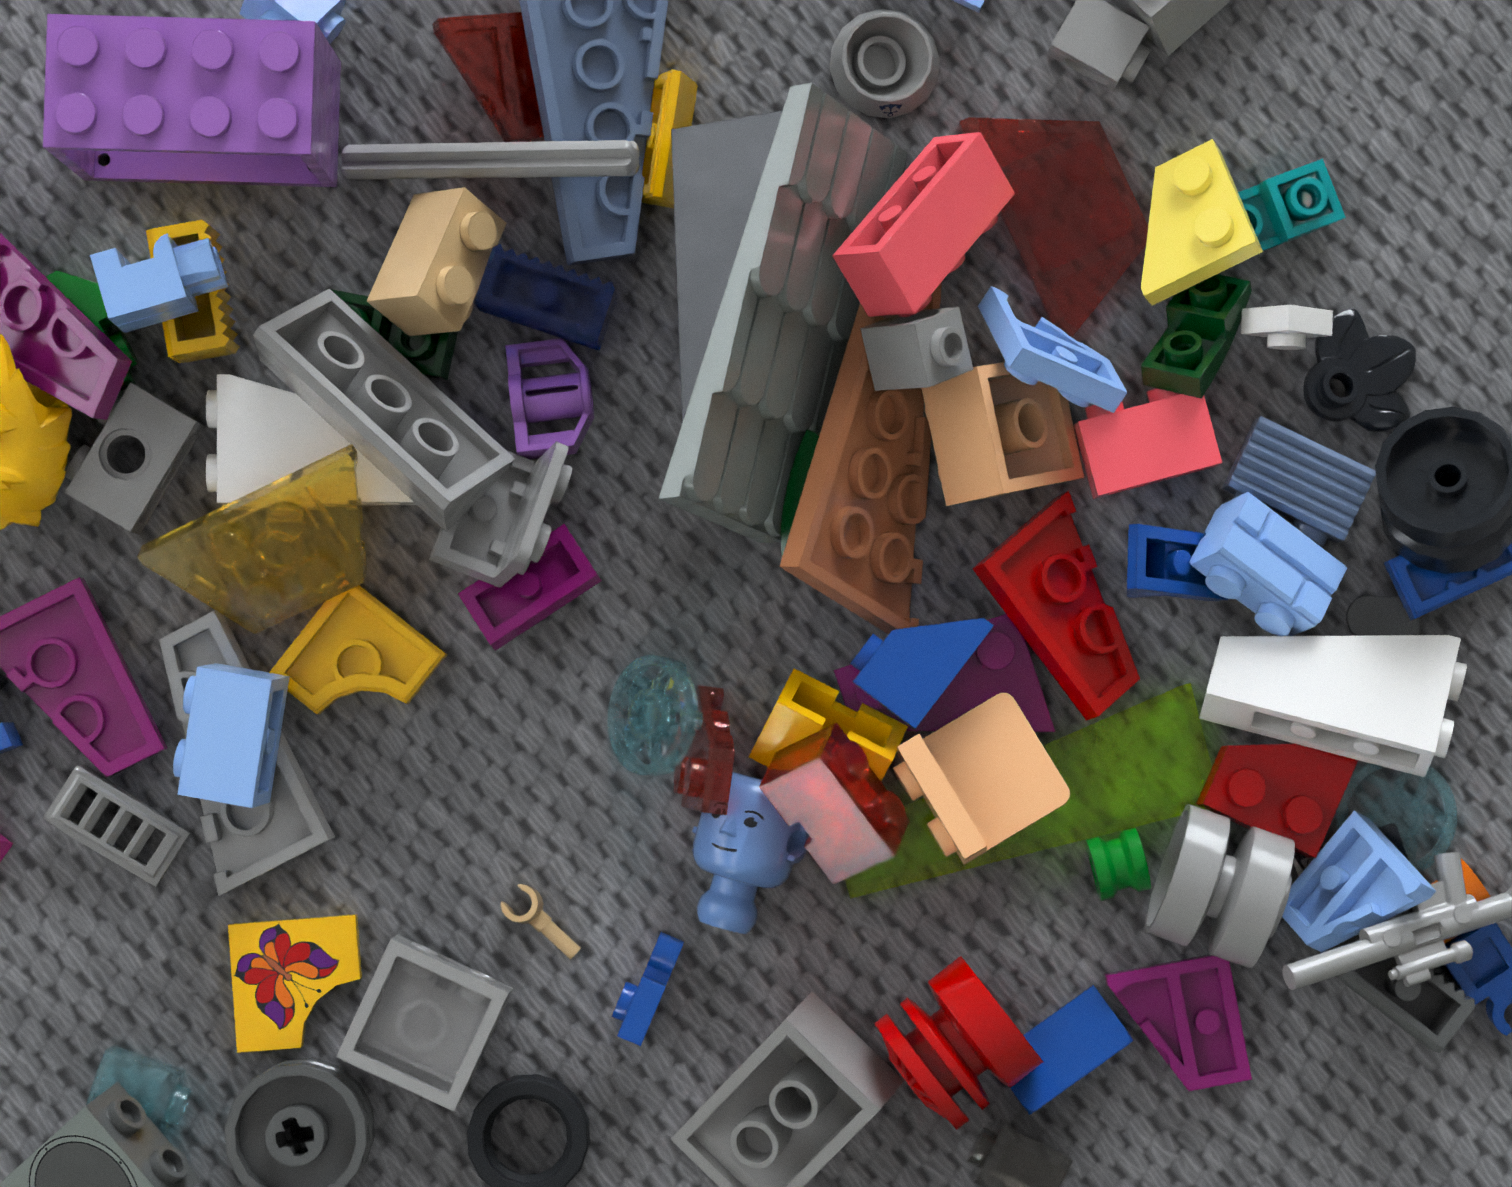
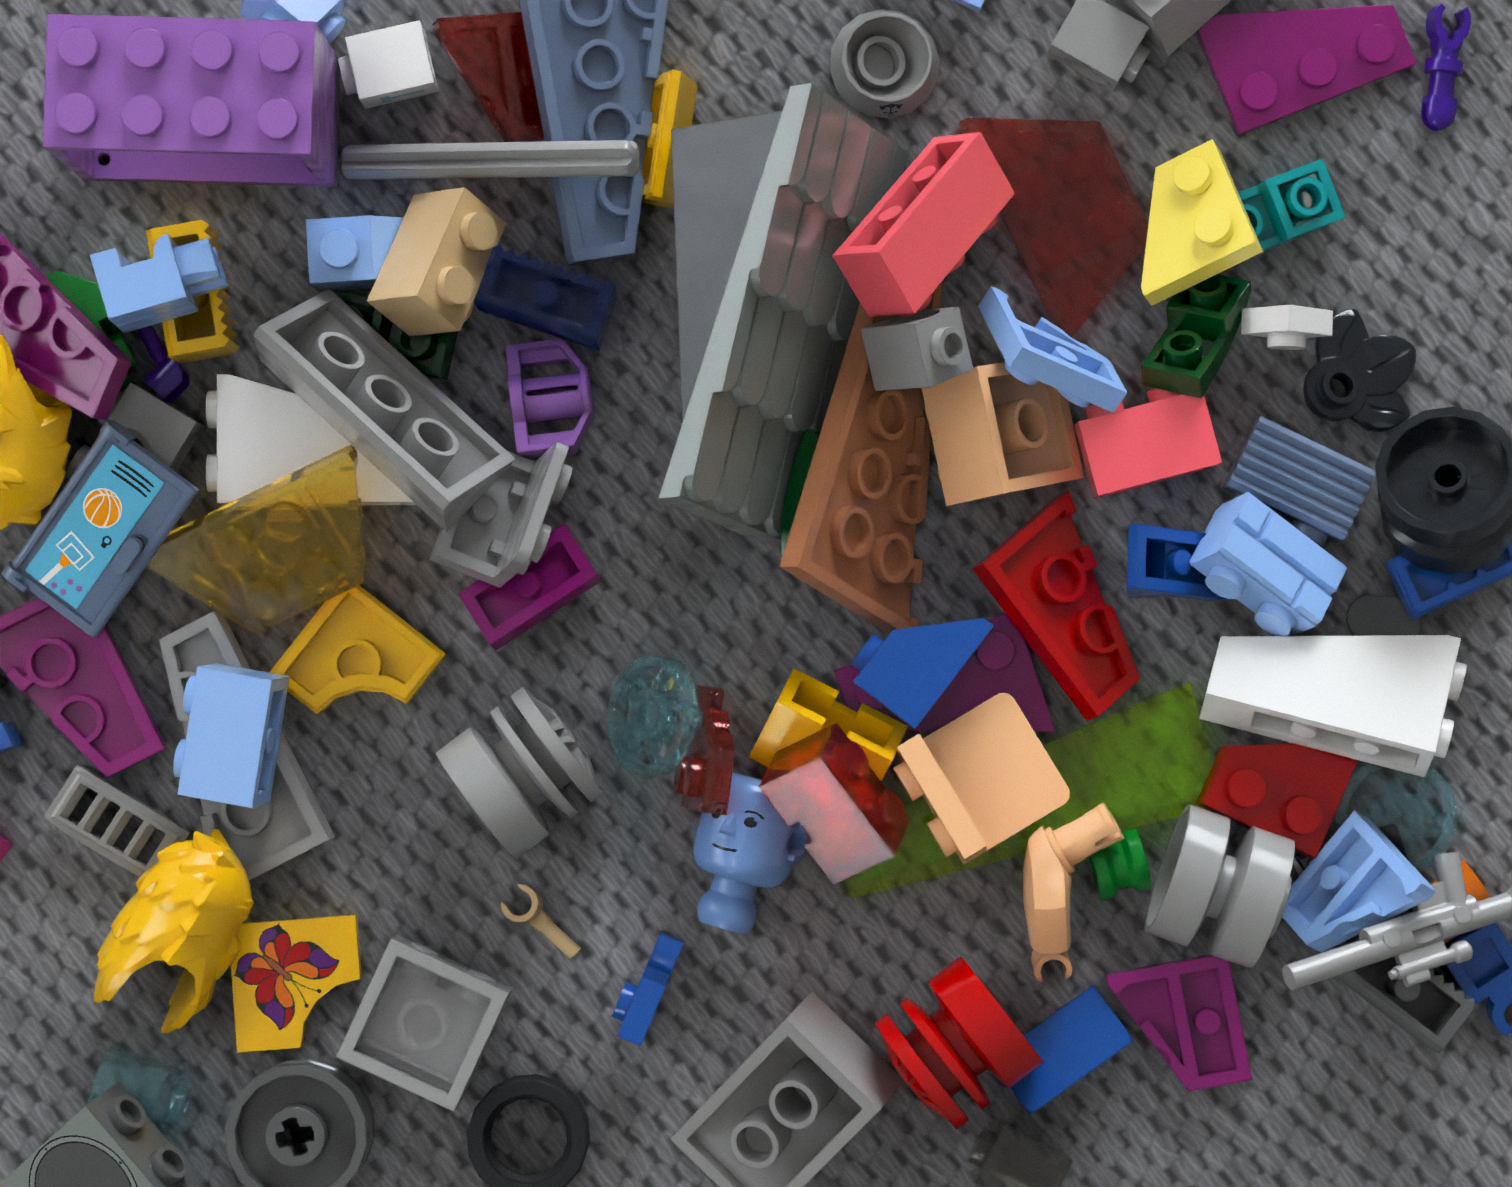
(85, 545): none -> door
(168, 376): none -> dark purple hand
(184, 916): none -> yellow head
(348, 250): none -> light blue slope
(388, 65): none -> white brick
(520, 772): none -> light grey wheel
(1048, 881): none -> light nougat arm
(1299, 58): none -> magenta wing
(1439, 105): none -> dark purple piece

